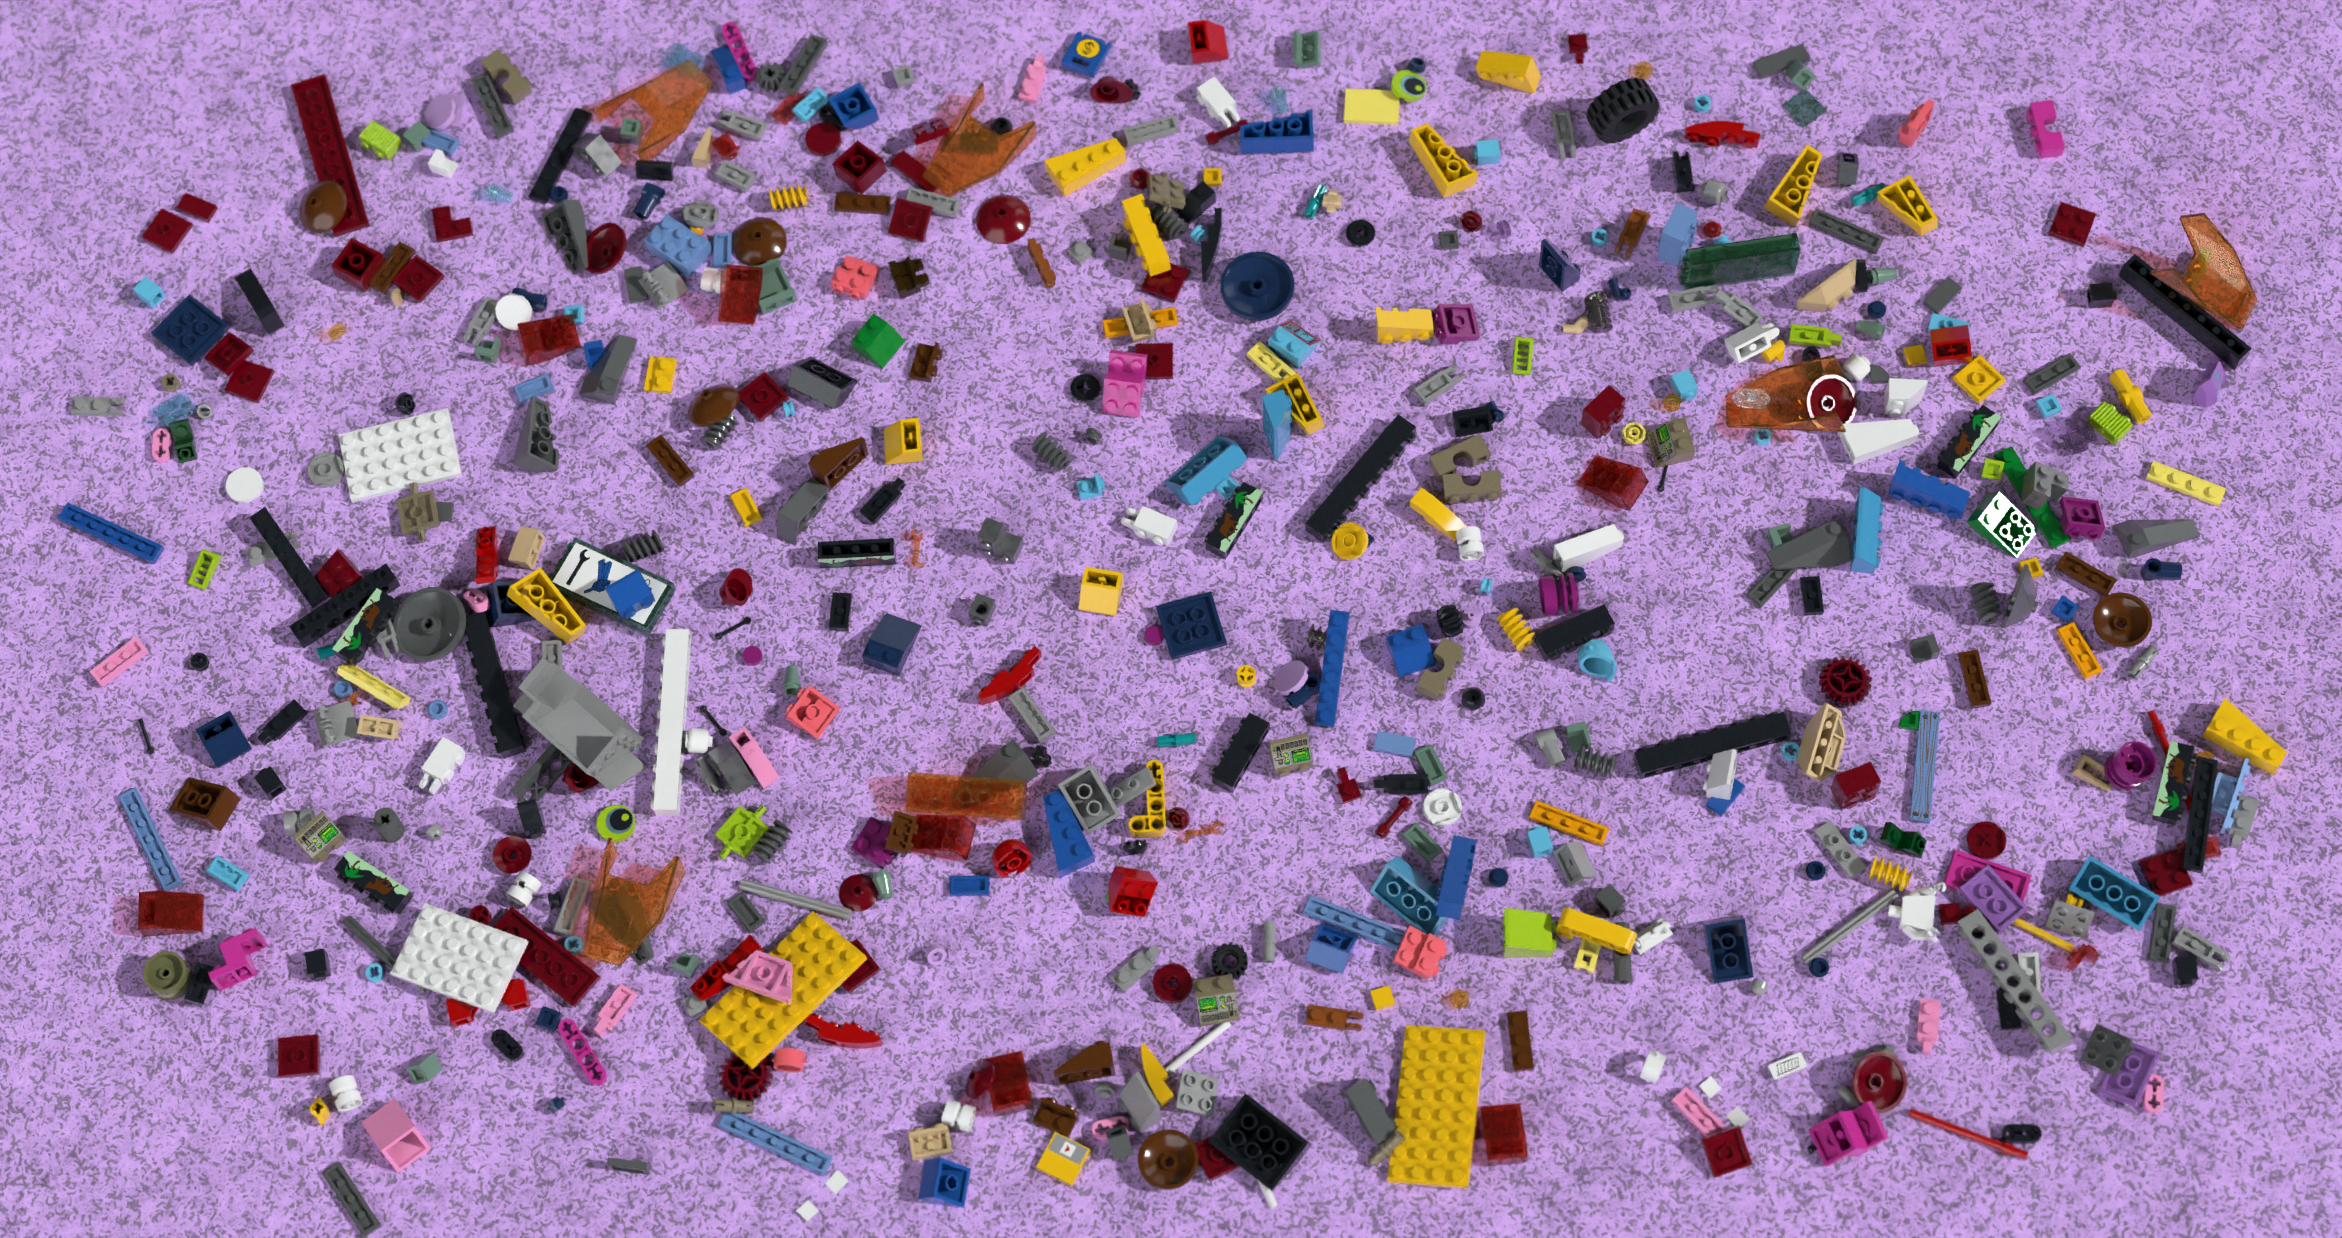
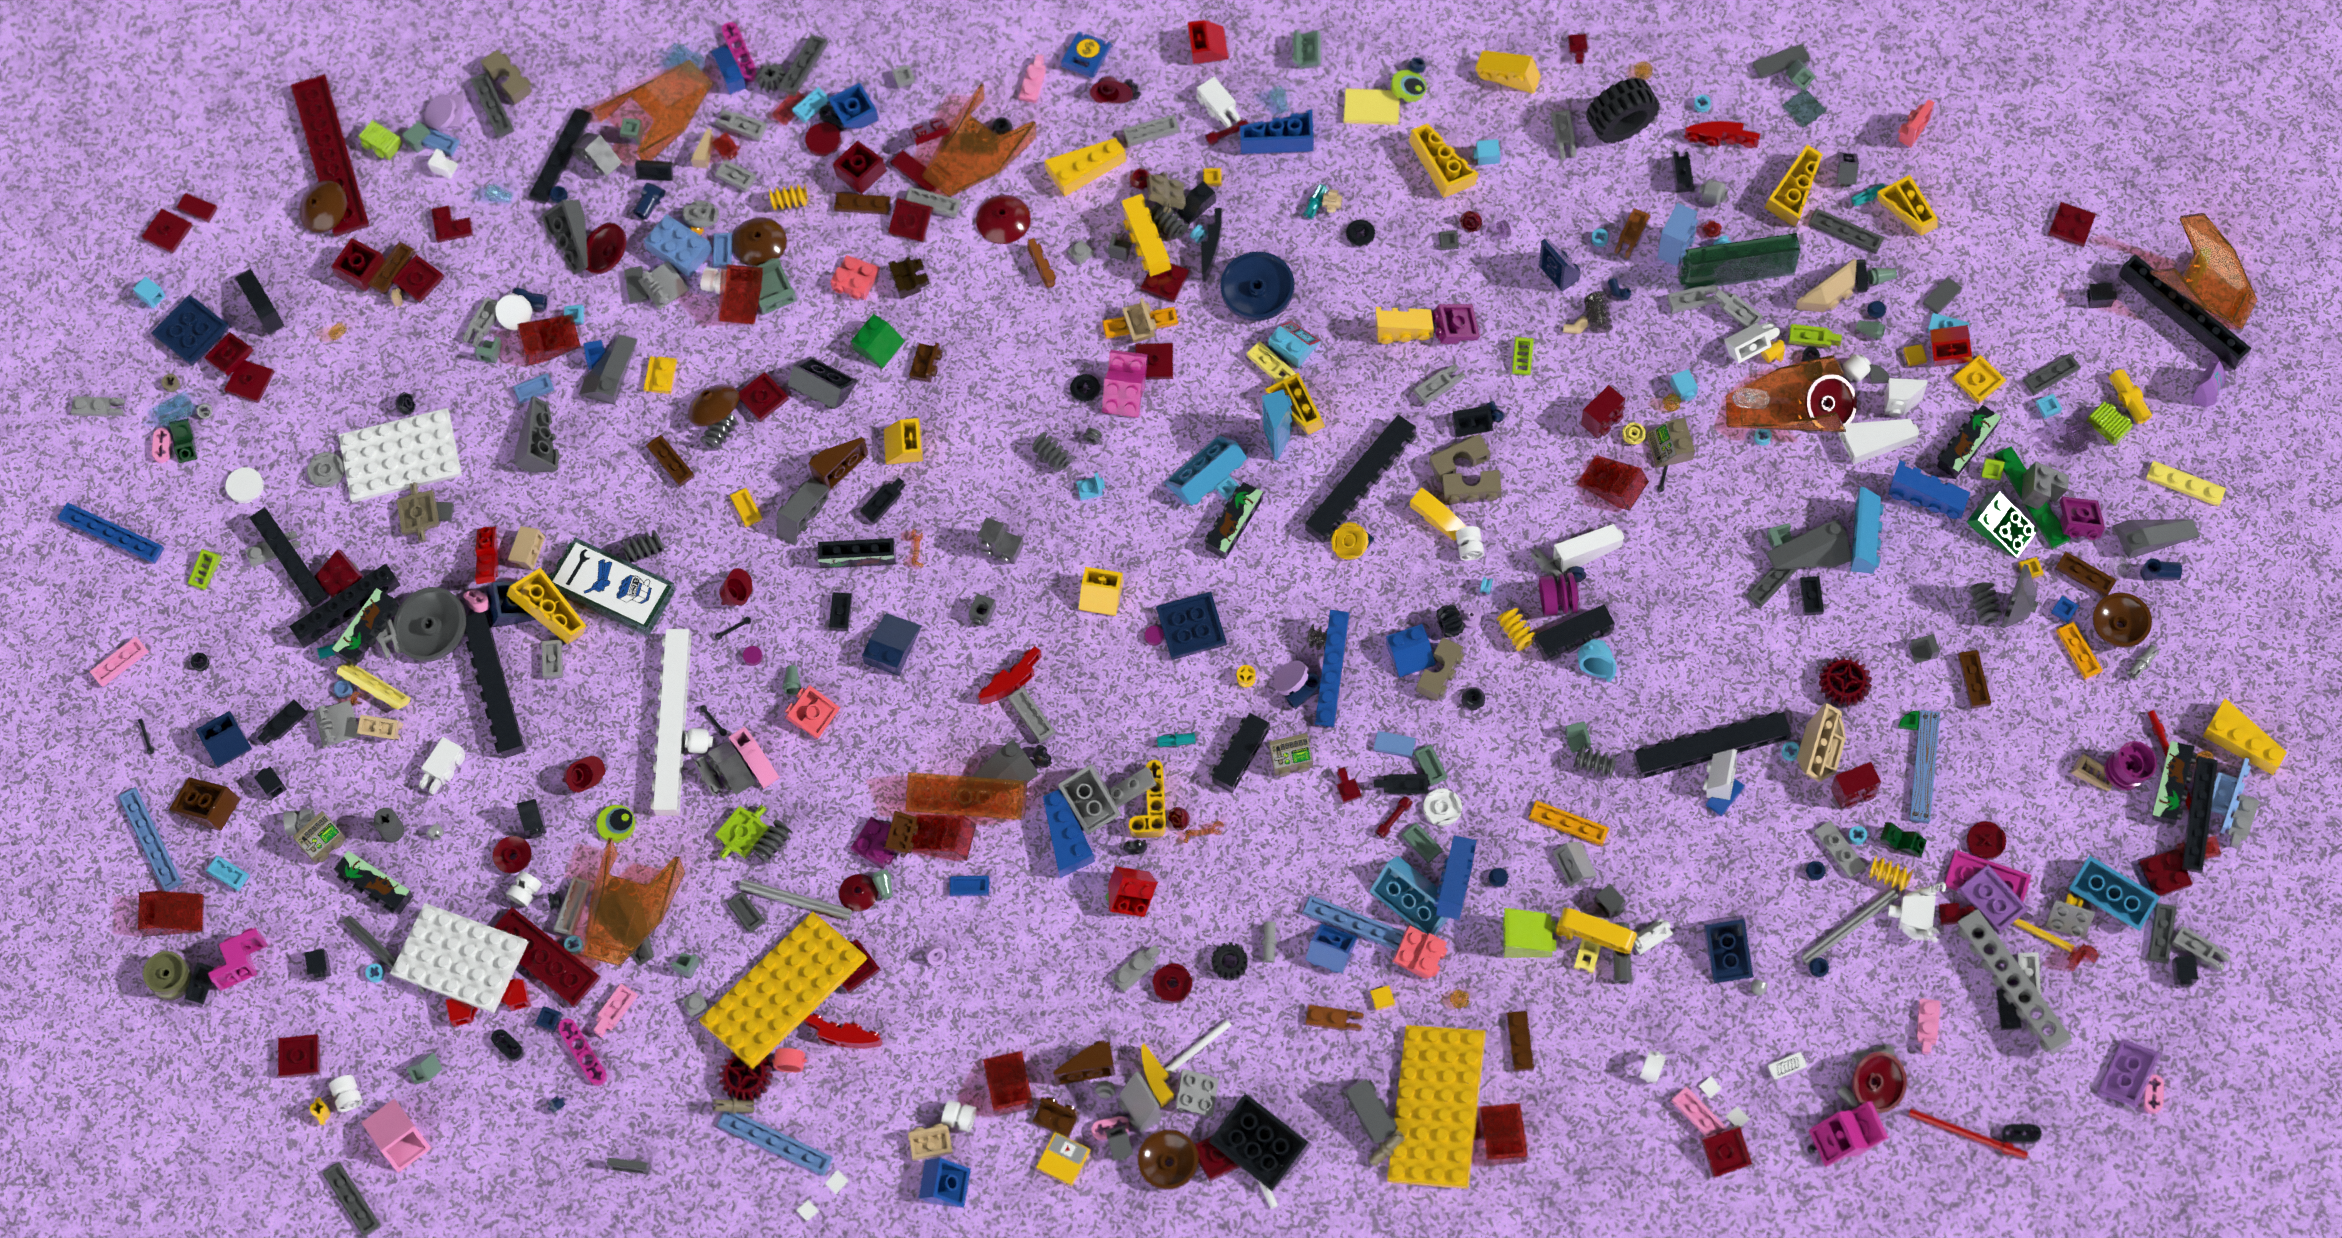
(437, 709): medium blue tile -> none
(479, 912): dark red wheel -> none
(538, 770): dark grey fence -> none
(580, 725): light grey panel -> none
(630, 594): blue slope -> none
(712, 982): red slope -> none
(764, 975): bright pink wing -> none
(789, 408): medium azure bush -> none
(980, 1080): dark red dish -> none
(1011, 856): red cylinder -> none
(1151, 525): white hinge -> none
(1216, 1000): slope -> none
(1539, 842): medium azure brick -> none
(1549, 746): light grey piece -> none
(2047, 143): dark pink arch -> none
(2106, 1049): dark grey hinge -> none

